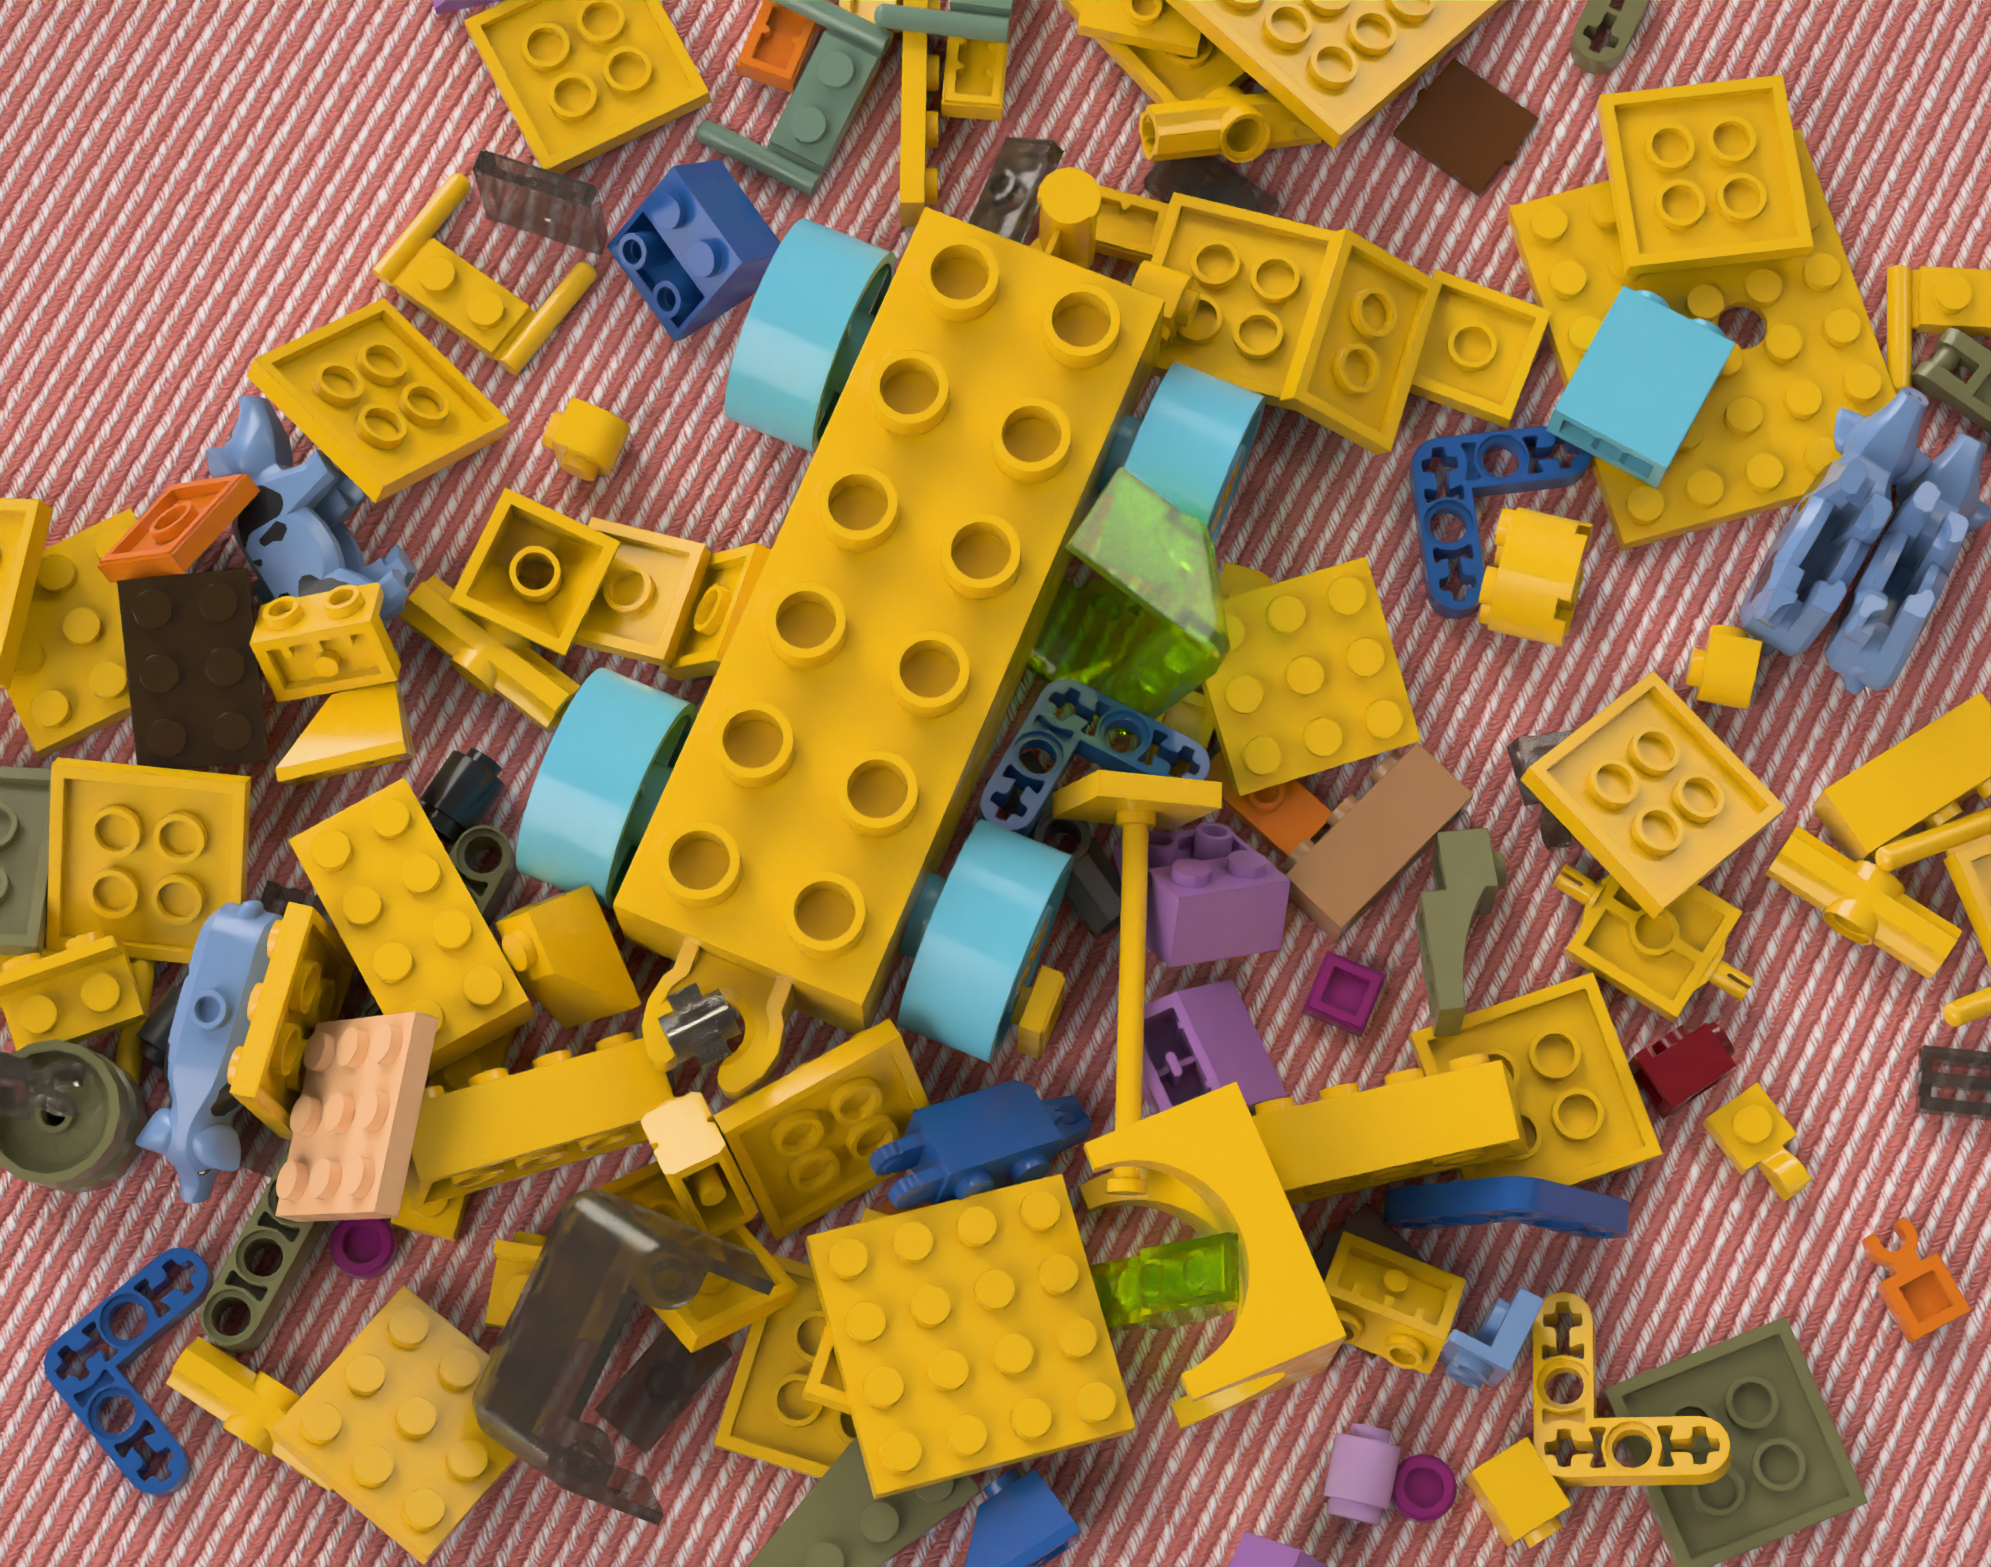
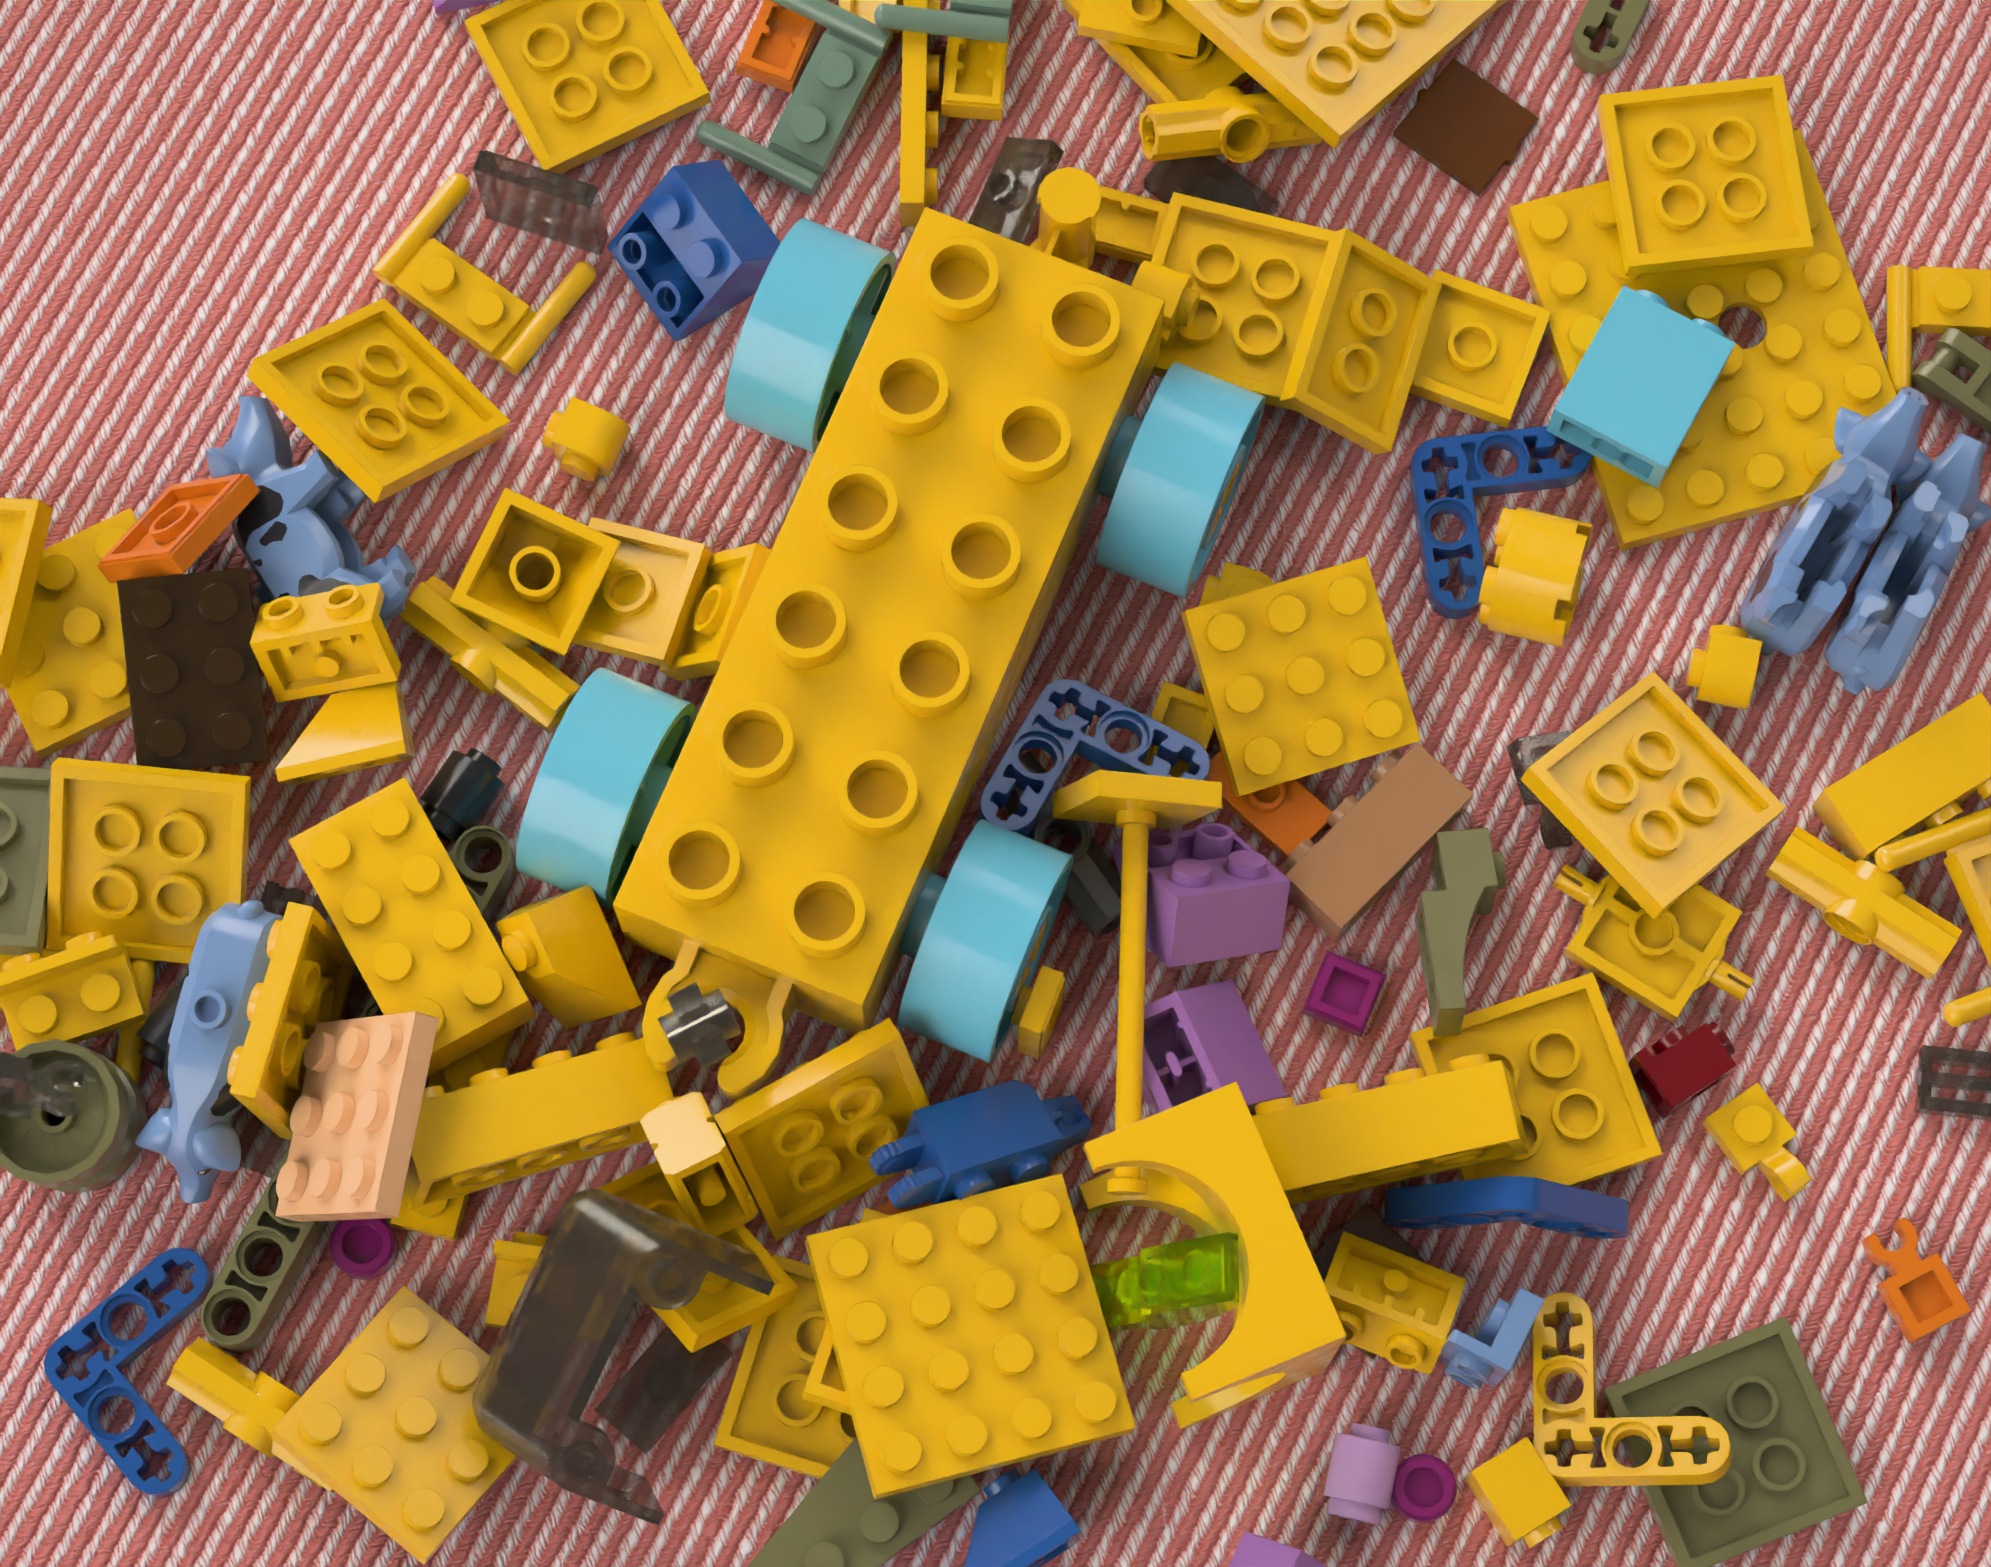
(1155, 618): clear neon green windscreen -> none

